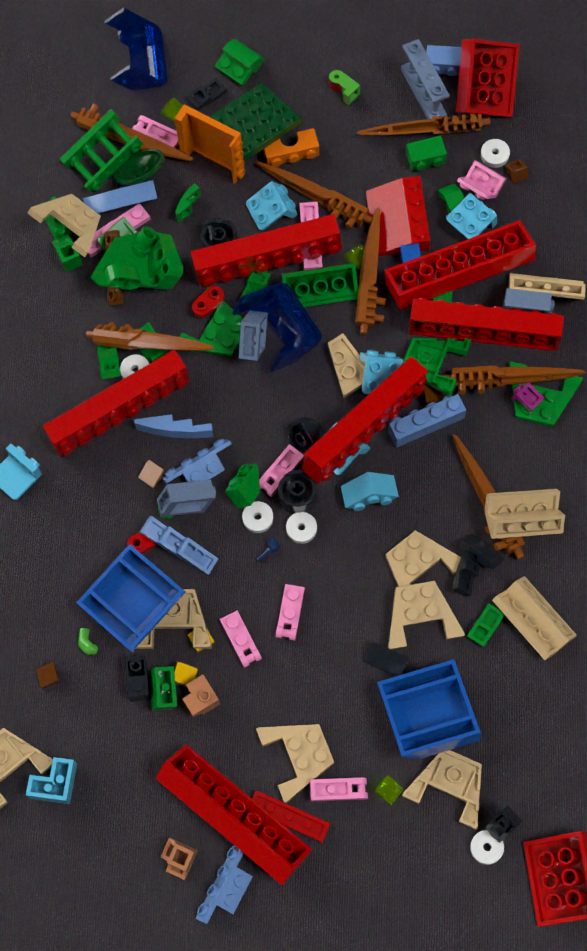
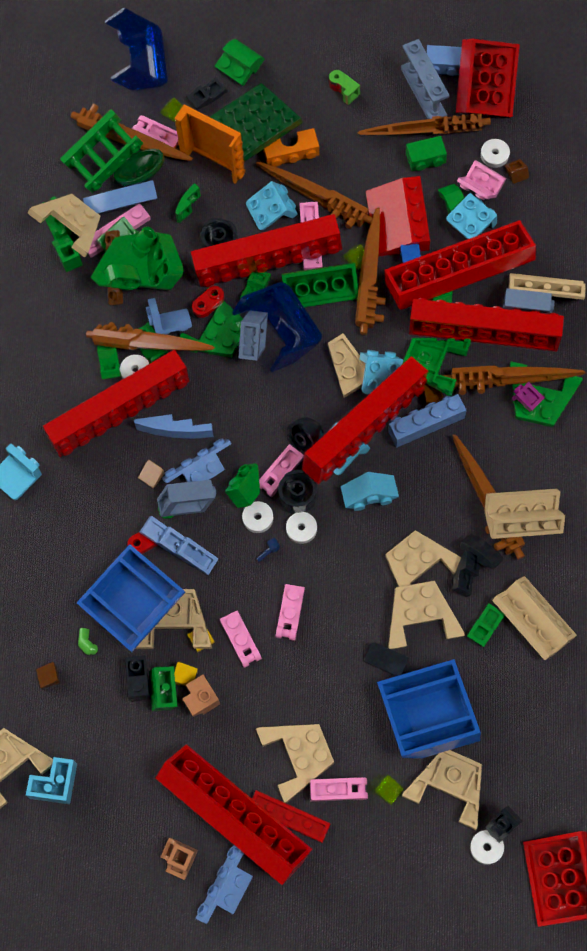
(169, 321): none -> medium blue bracket

